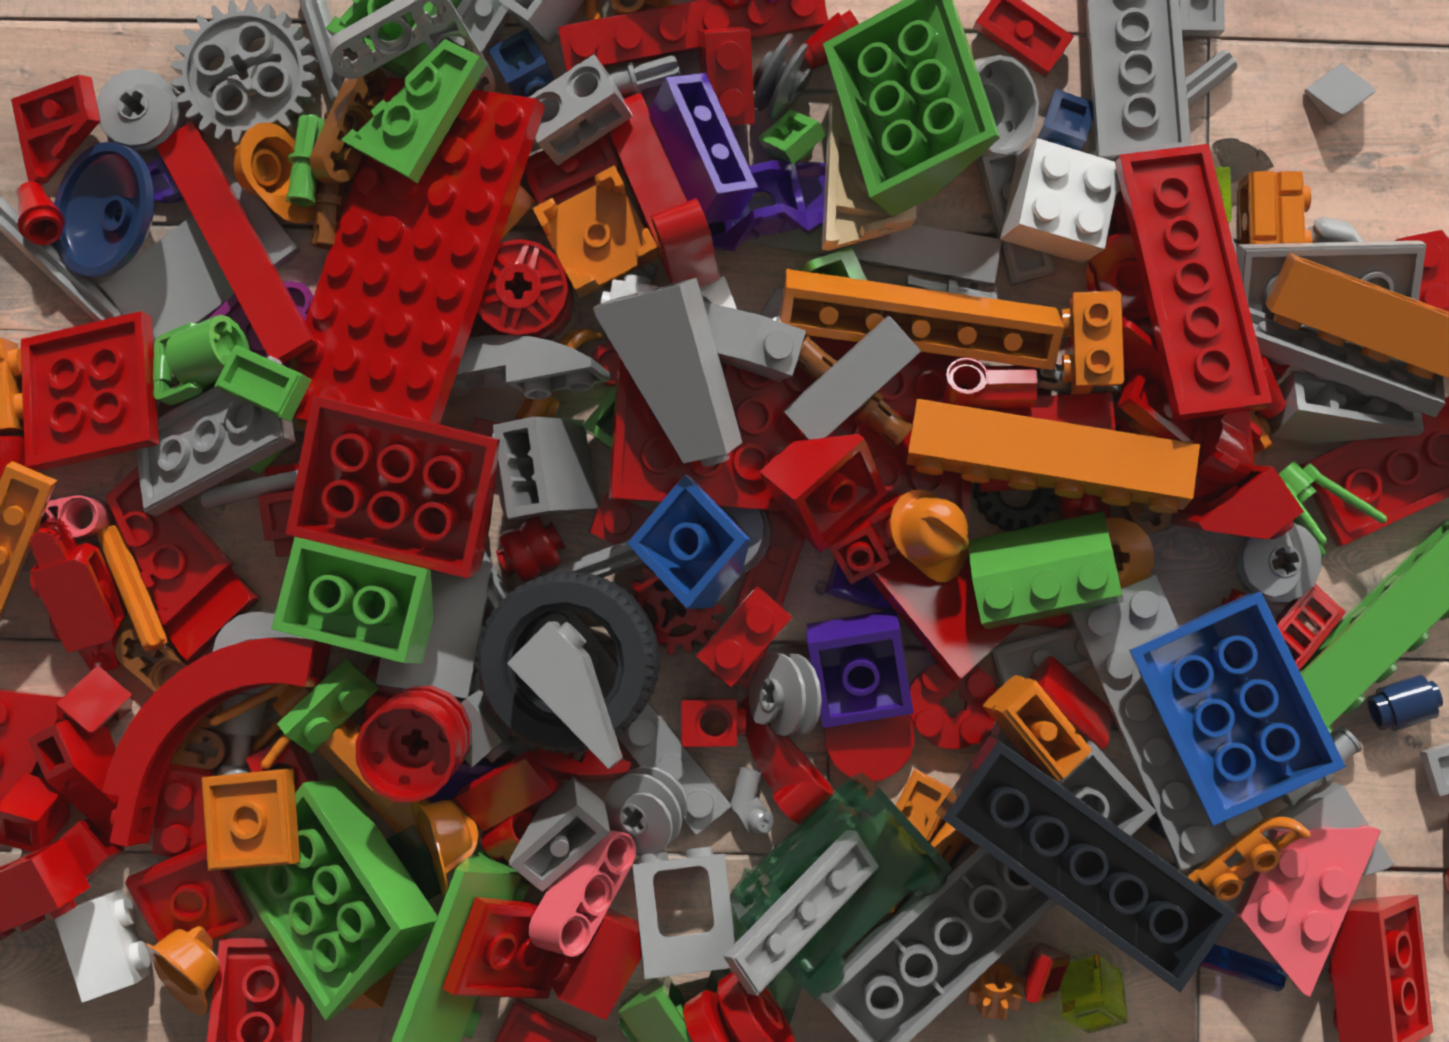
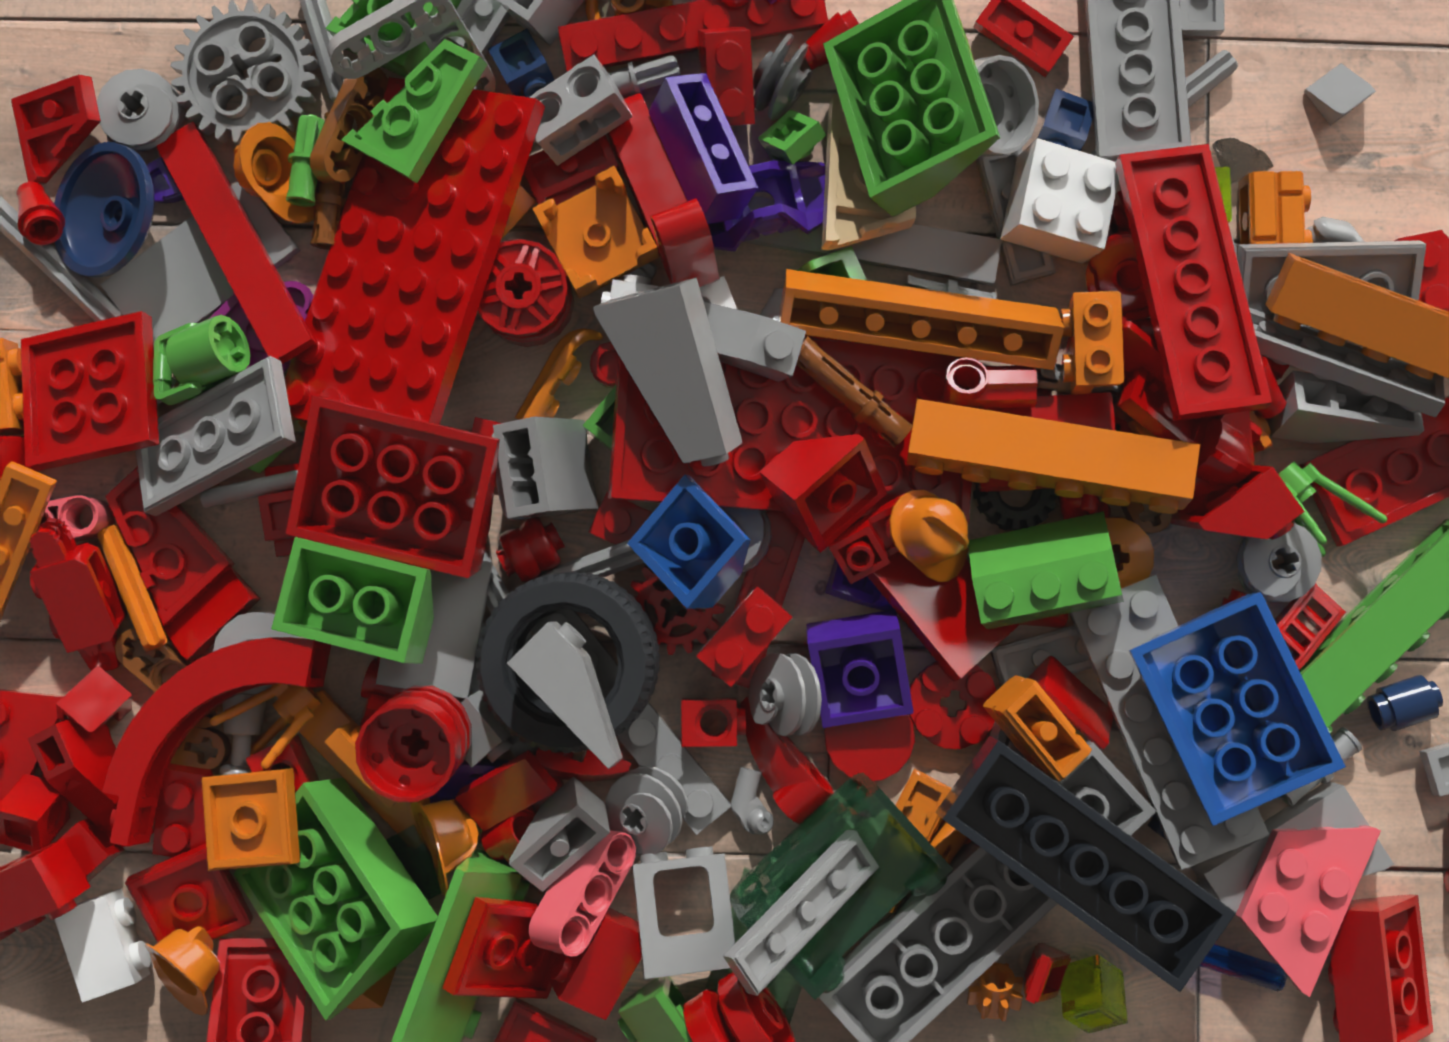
(263, 383): bright green tile -> none
(328, 706): bright green plate -> none
(526, 364): light grey slope -> none
(852, 380): light grey tile -> none
(1258, 856): orange piece -> none

